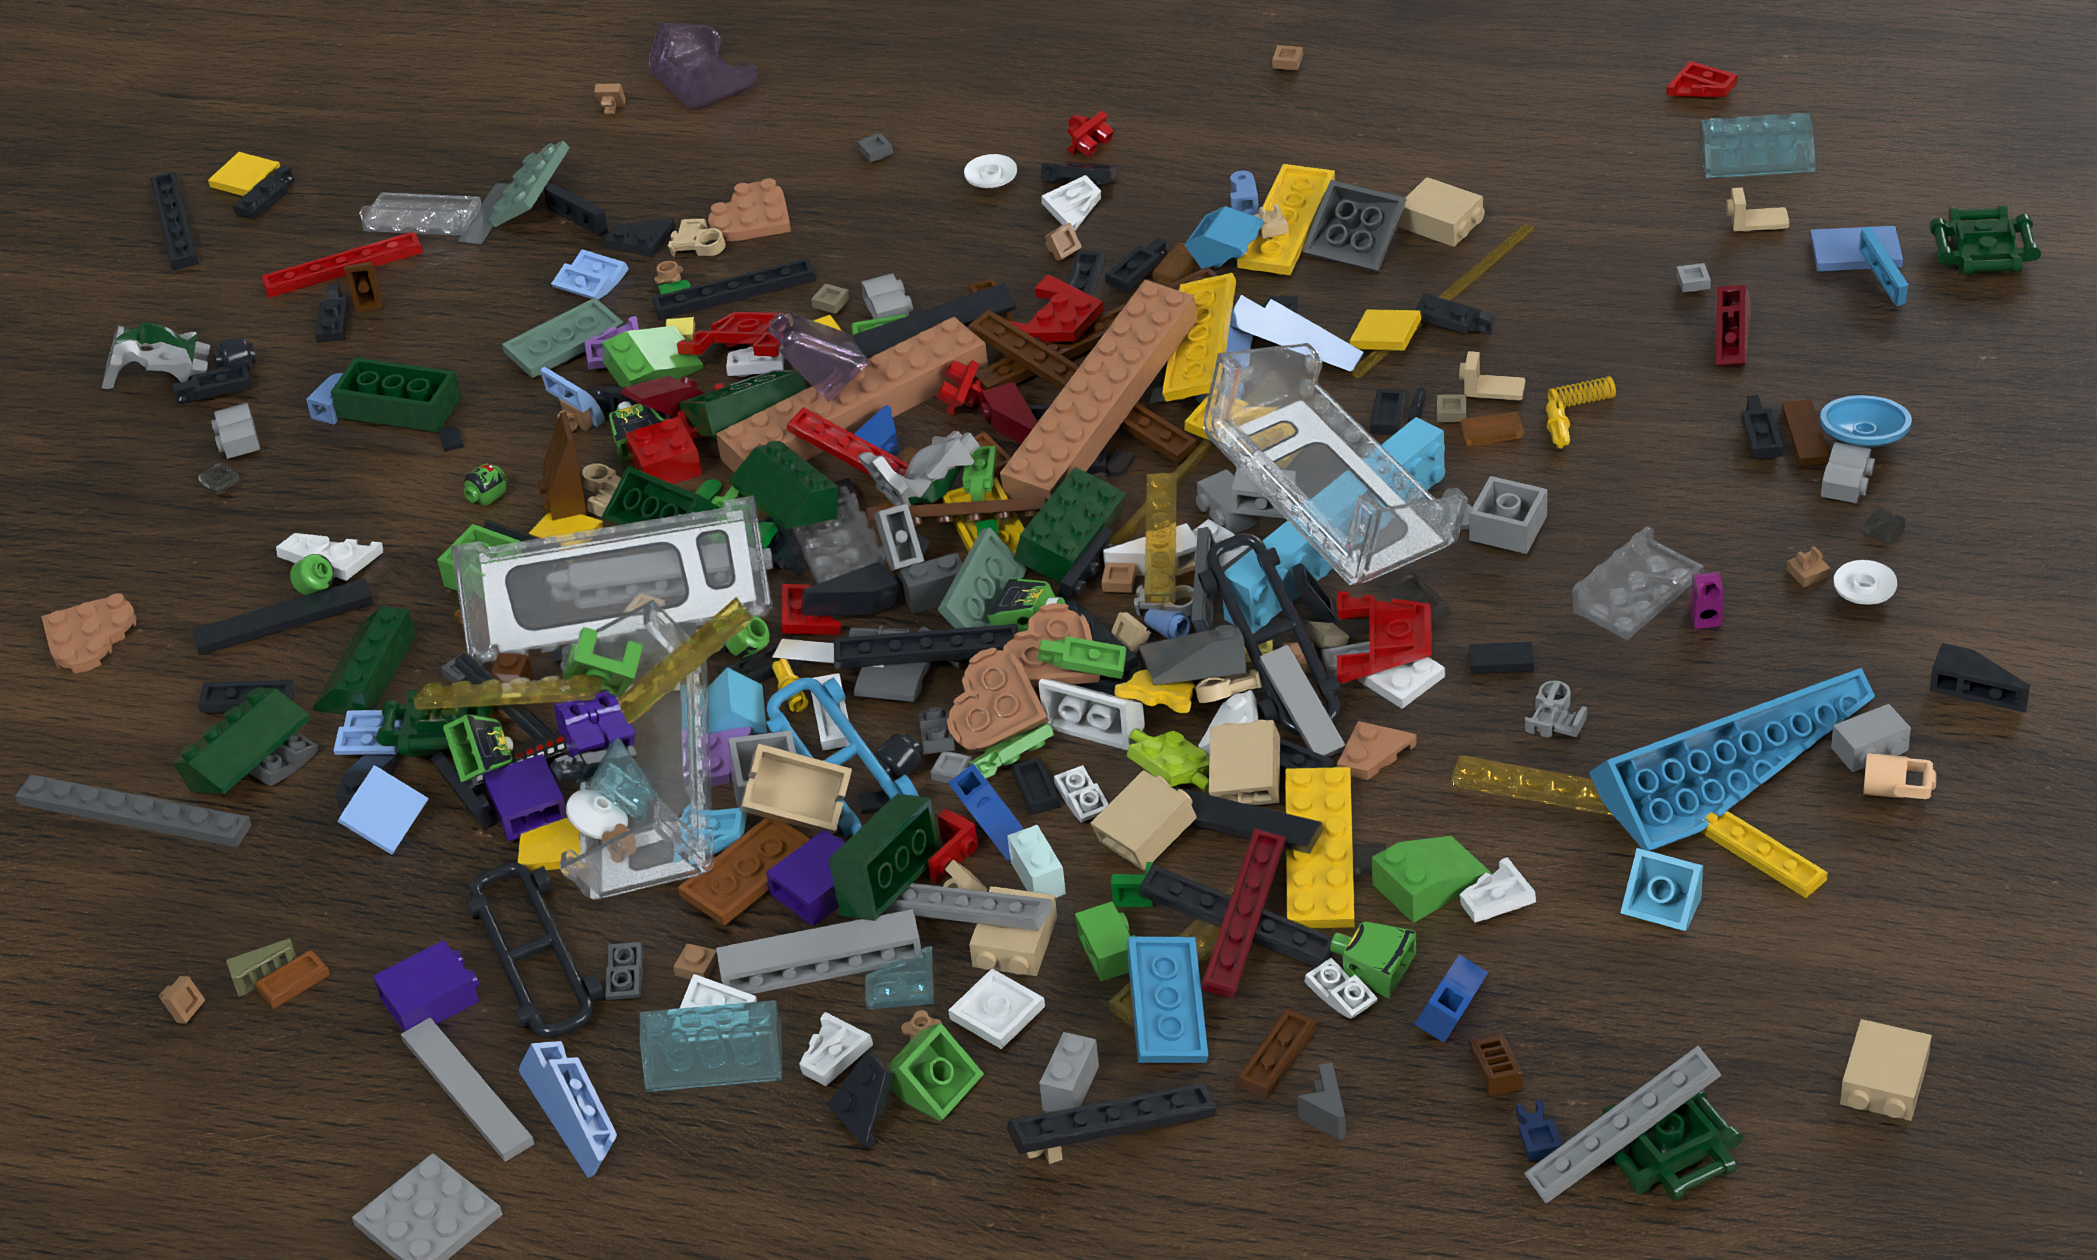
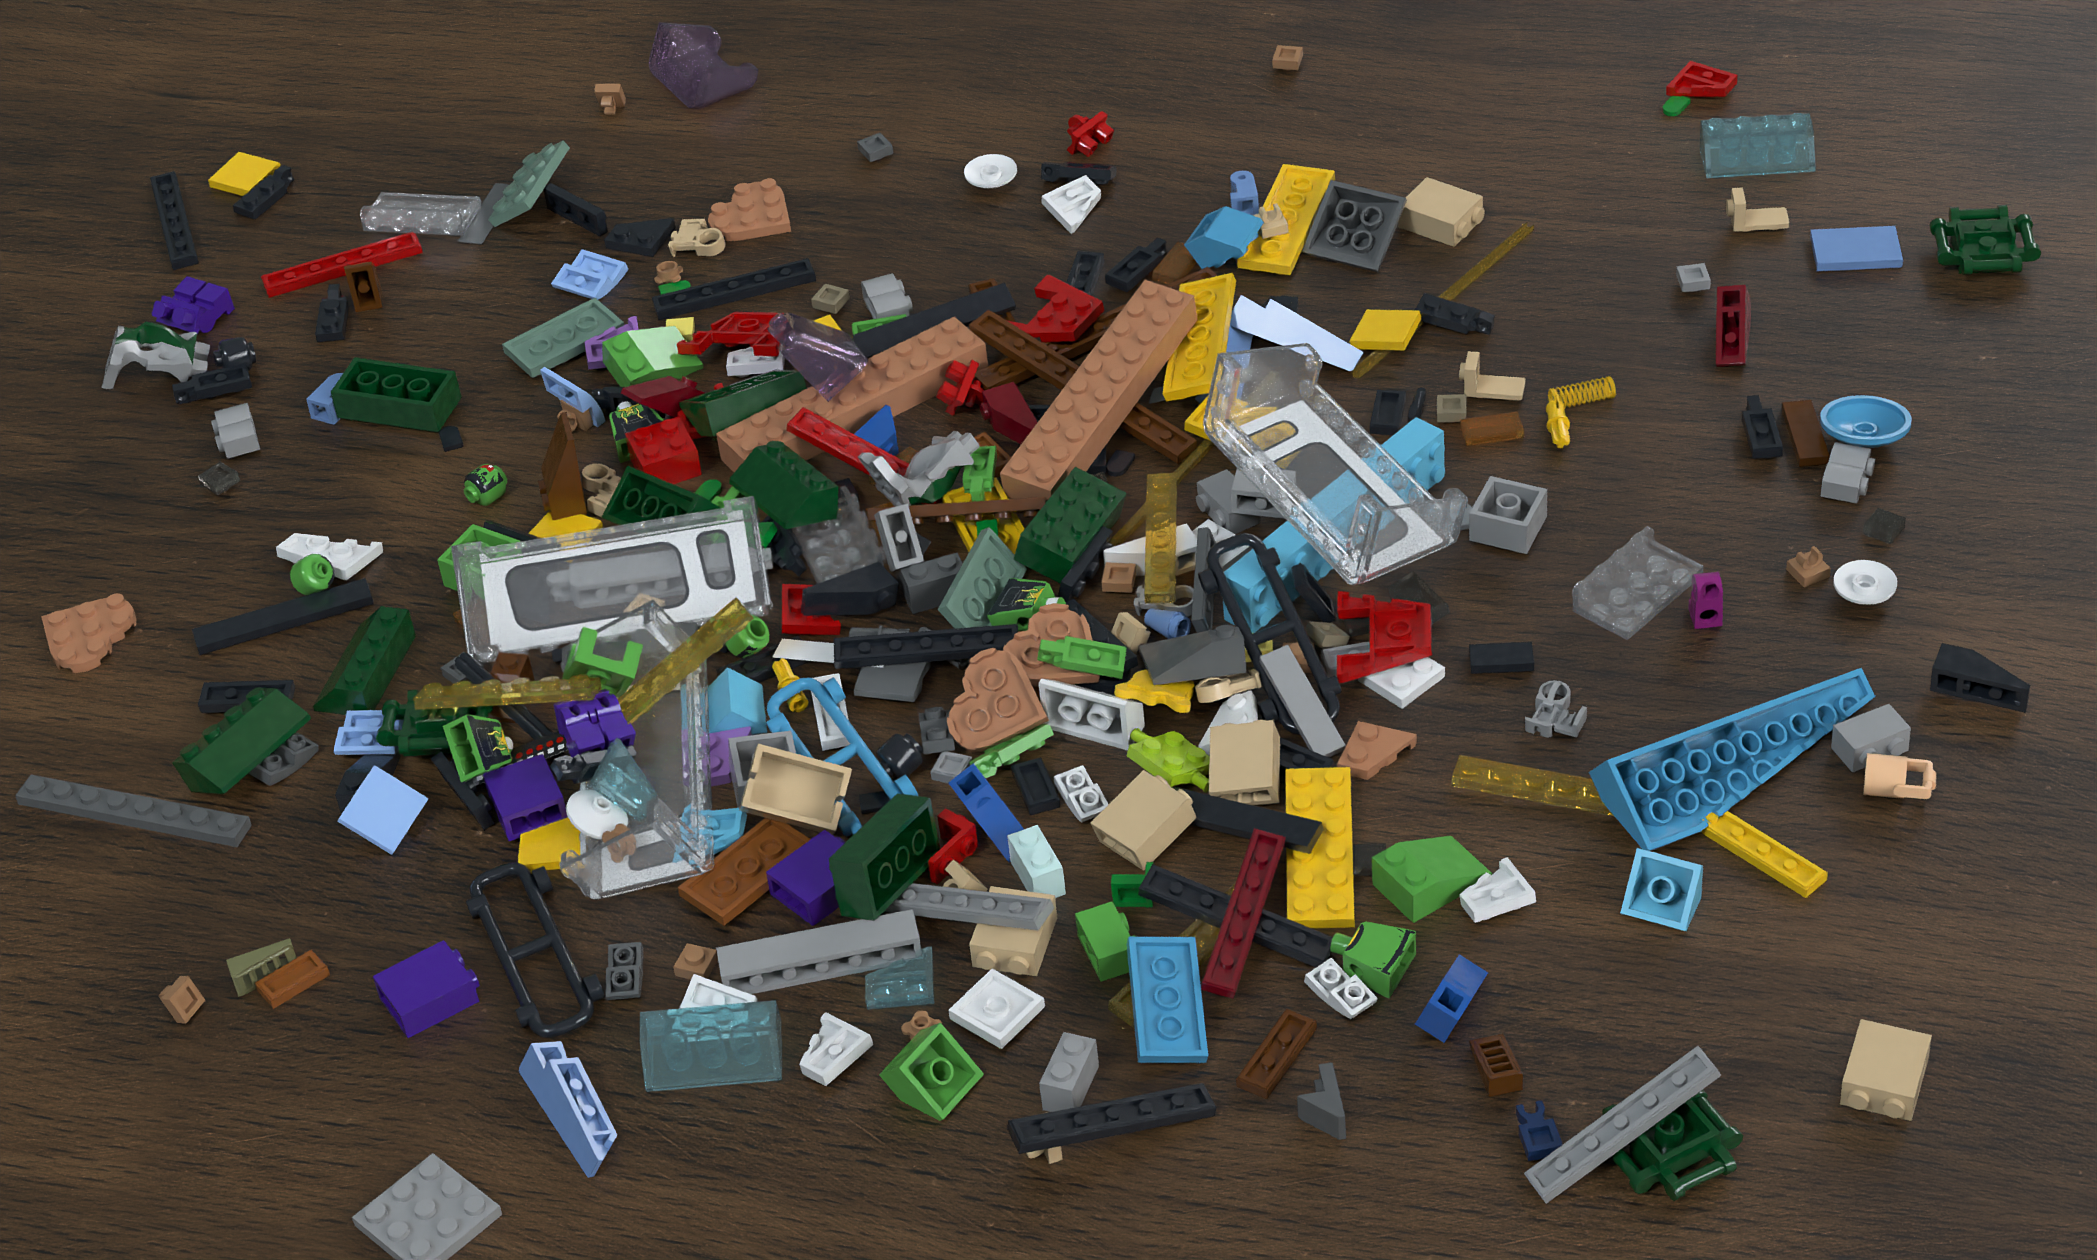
(193, 306): none -> dark purple hips
(467, 1089): light grey tile -> none
(863, 1097): black wing -> none
(1062, 241): medium nougat tile -> none
(1675, 105): none -> green piece
(1883, 266): dark azure tile -> none

